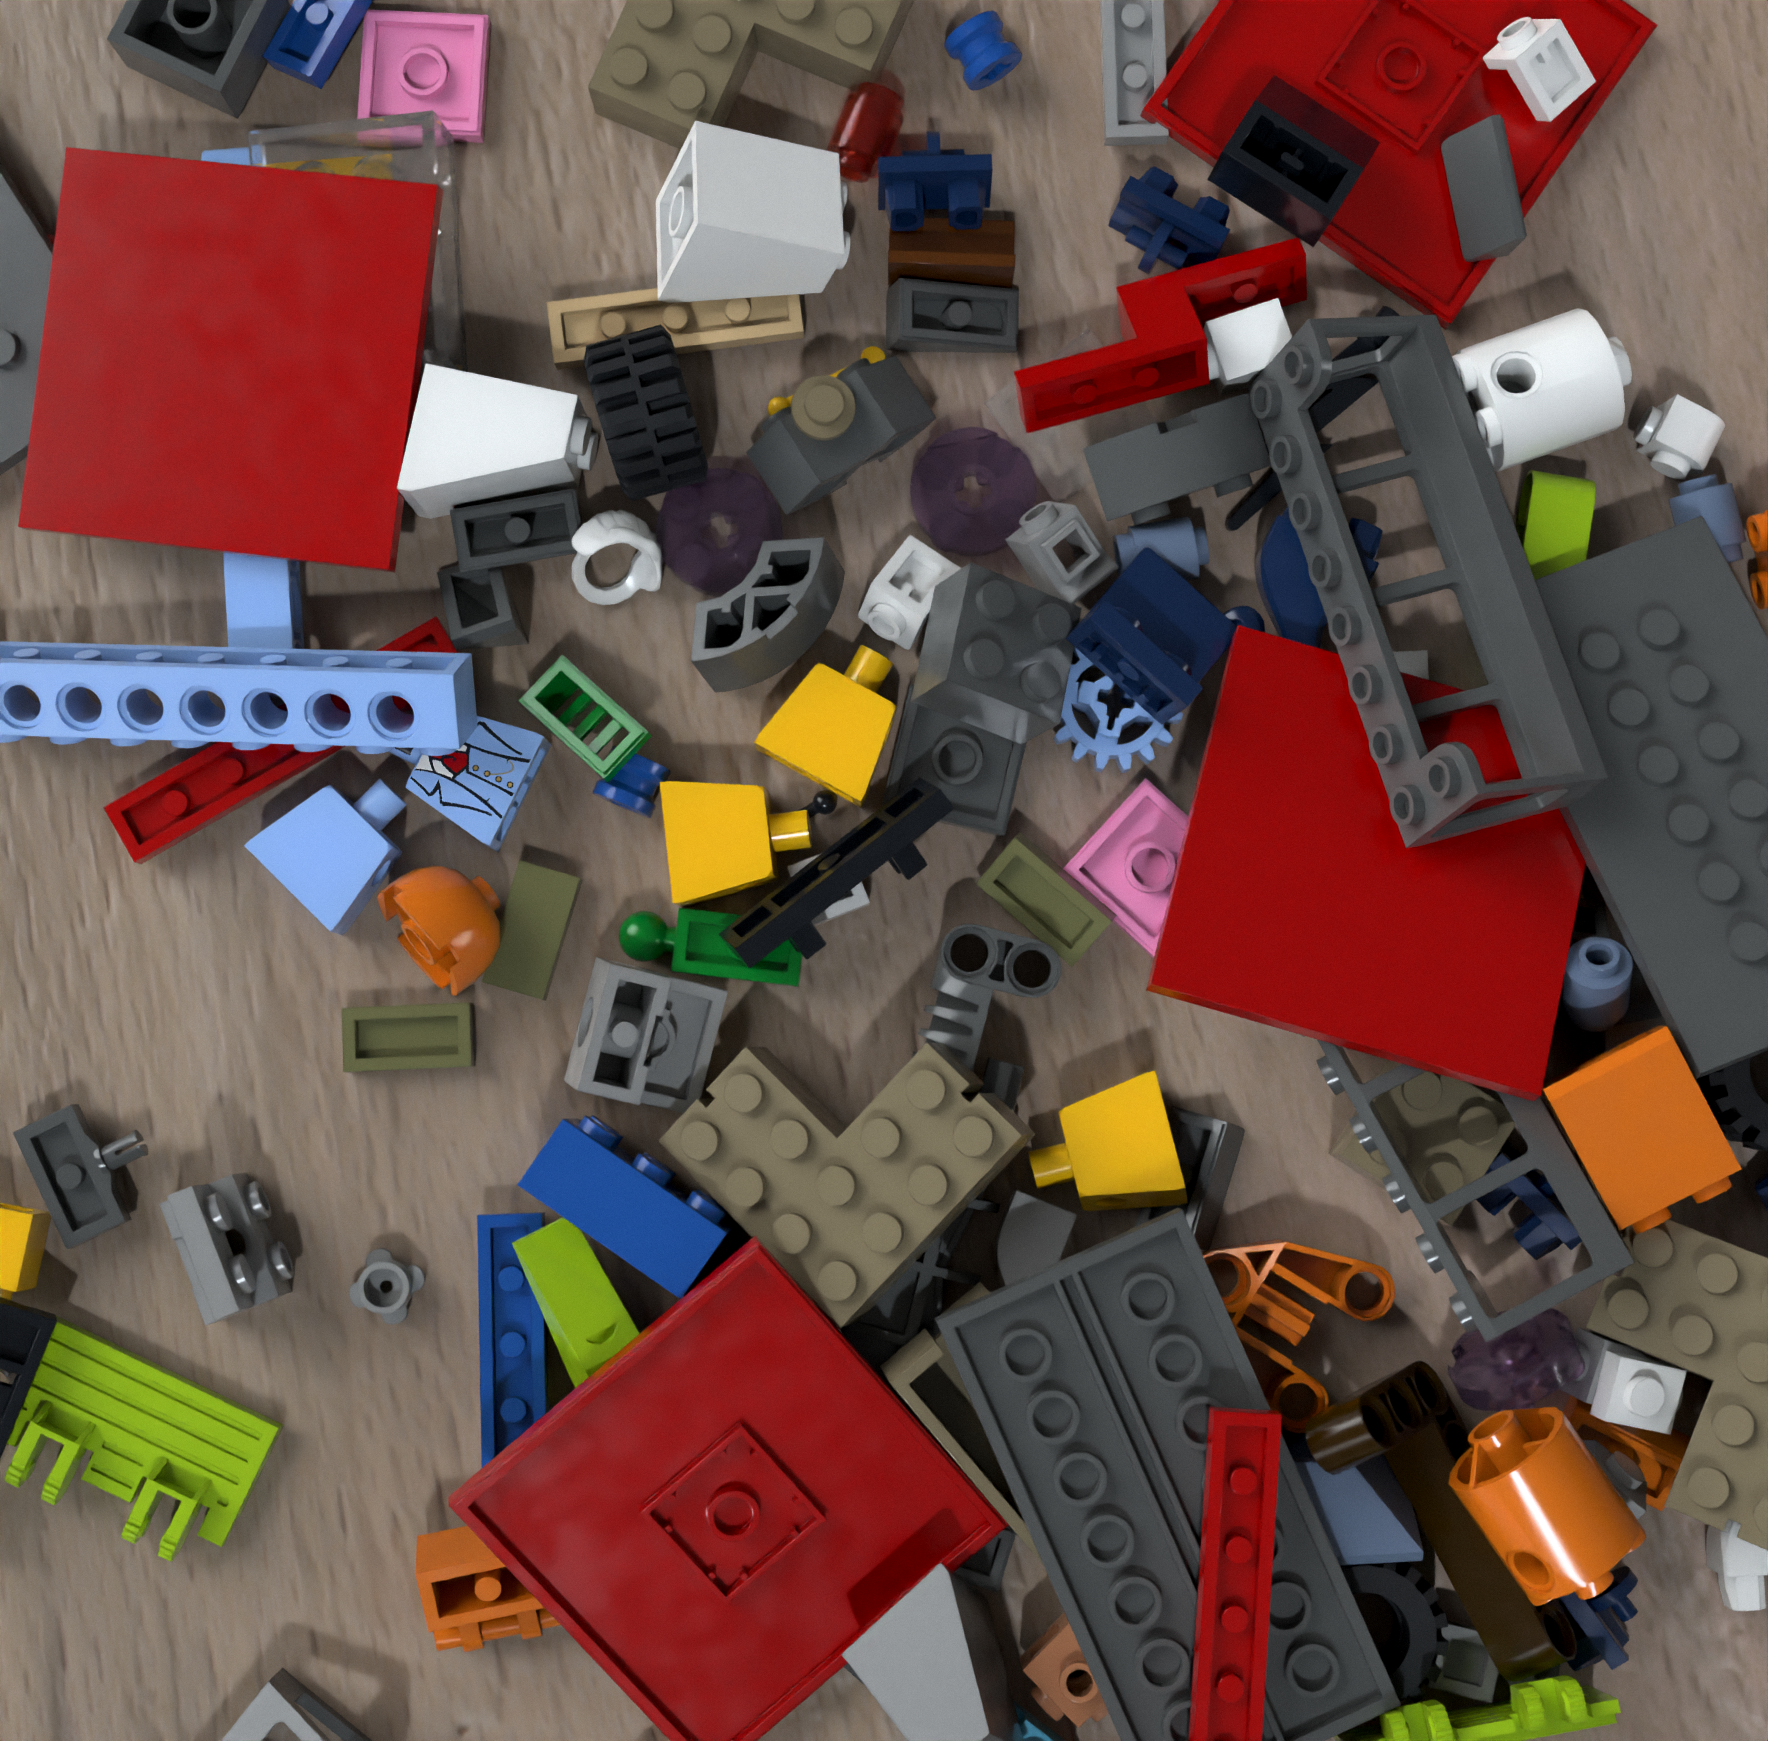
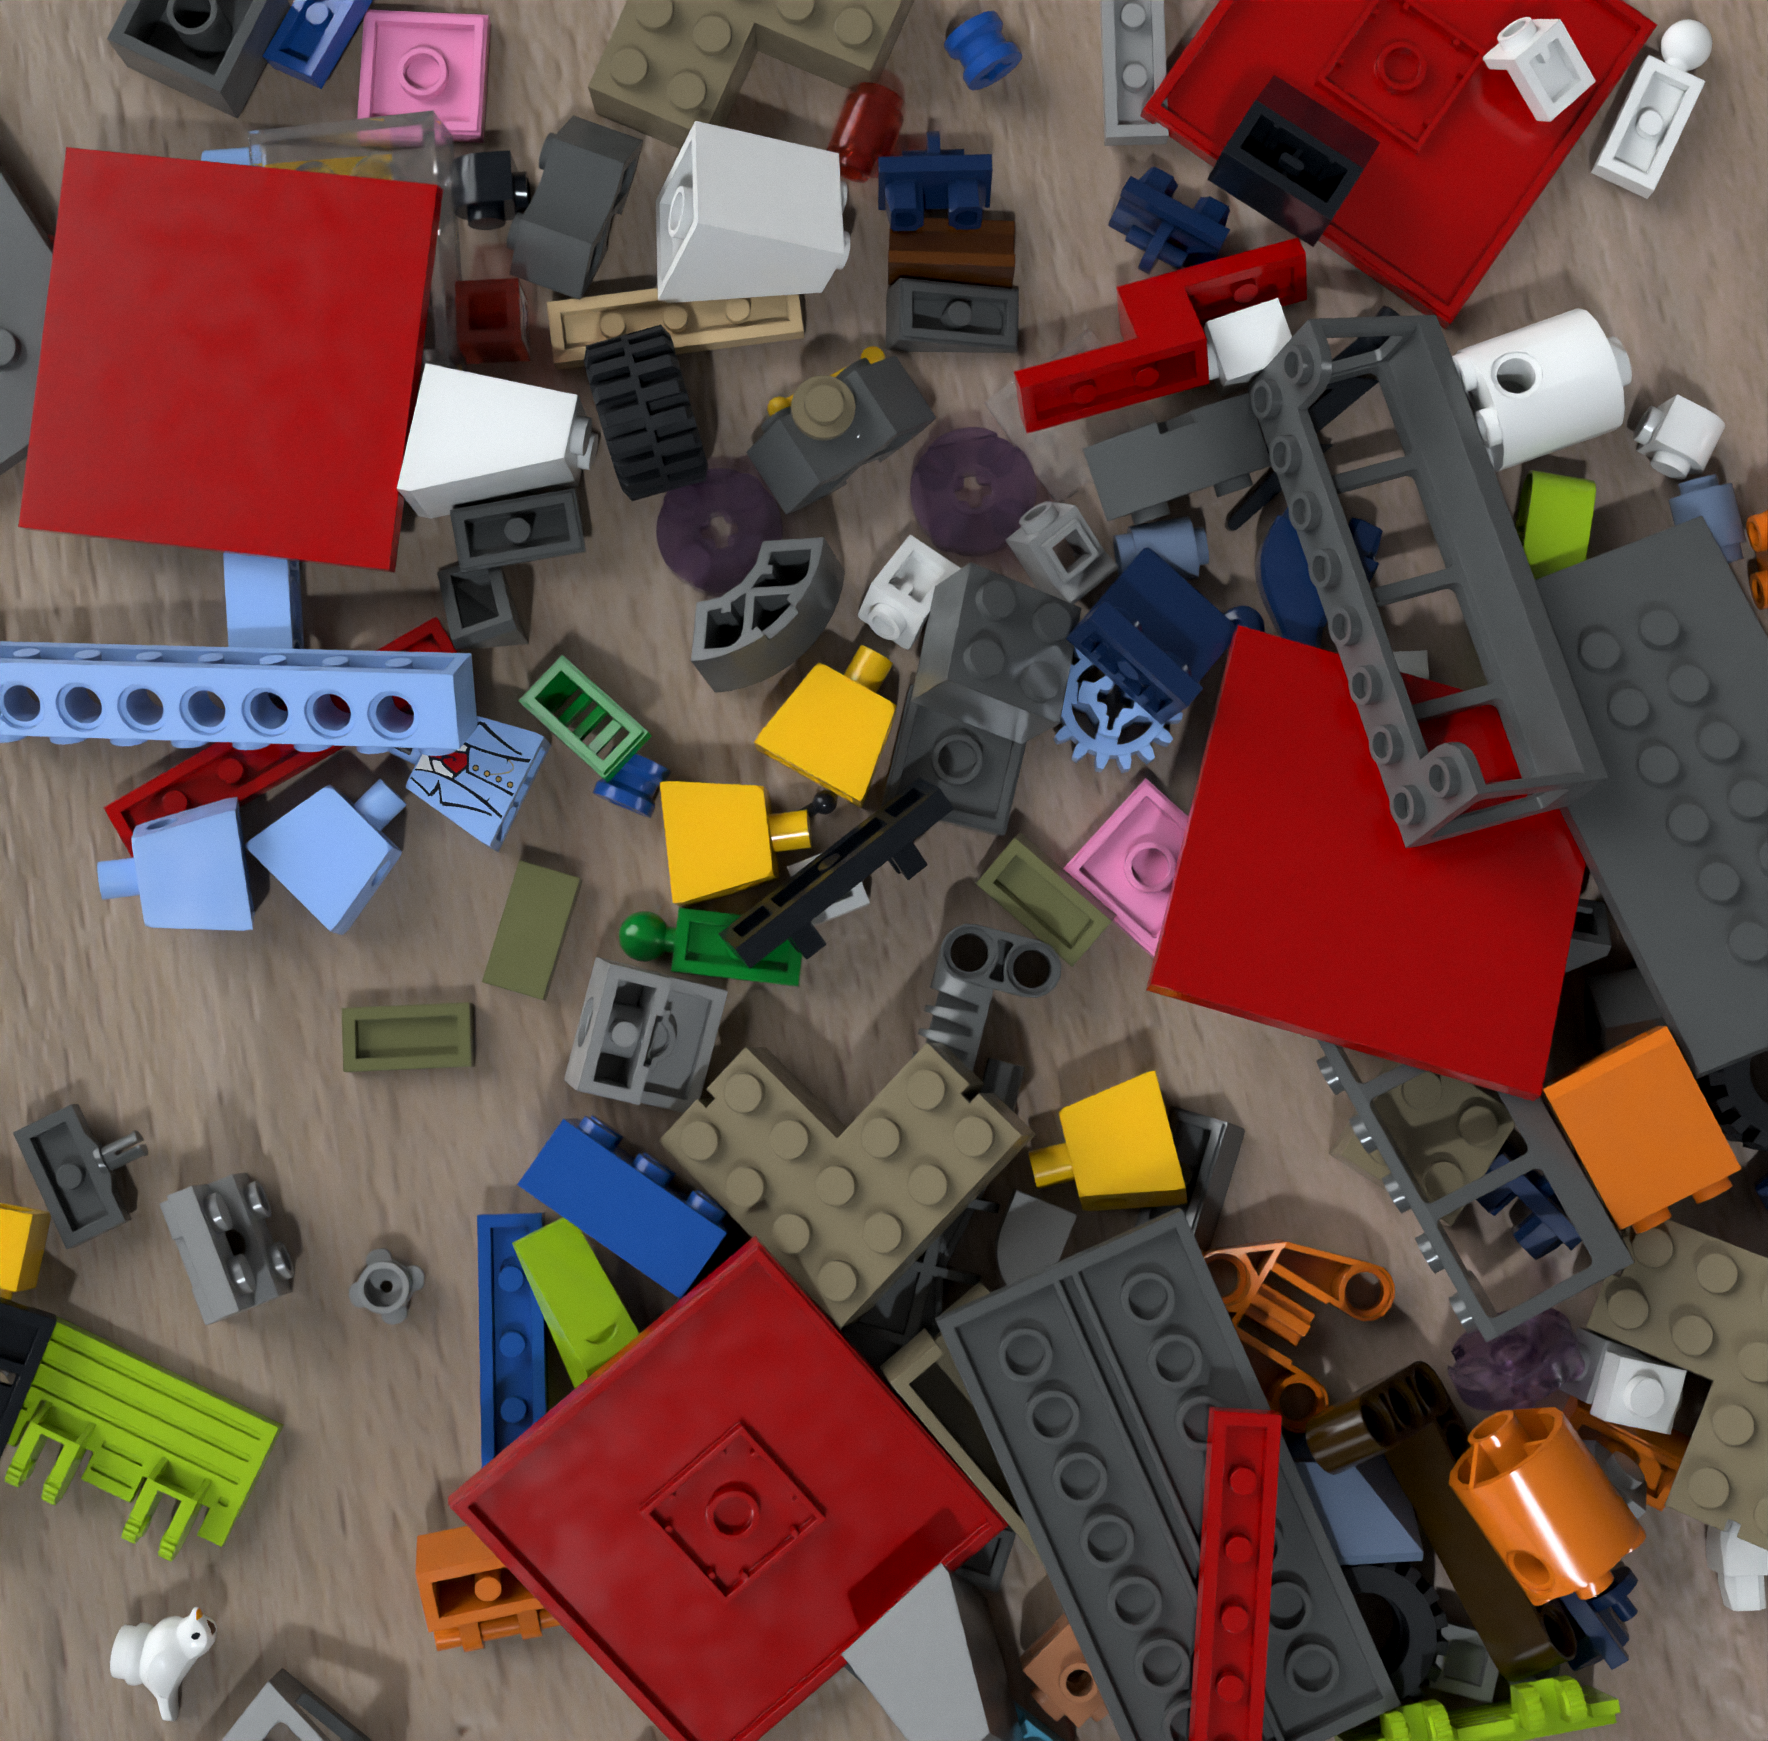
(162, 1655): none -> white animal
(187, 870): none -> light blue torso
(445, 923): orange cylinder -> none
(489, 189): none -> black plate
(492, 320): none -> clear red brick
(569, 217): none -> dark grey brick
(614, 528): white piece -> none
(1484, 190): dark grey slope -> none
(1597, 983): sand blue brick -> none
(1655, 111): none -> white plate

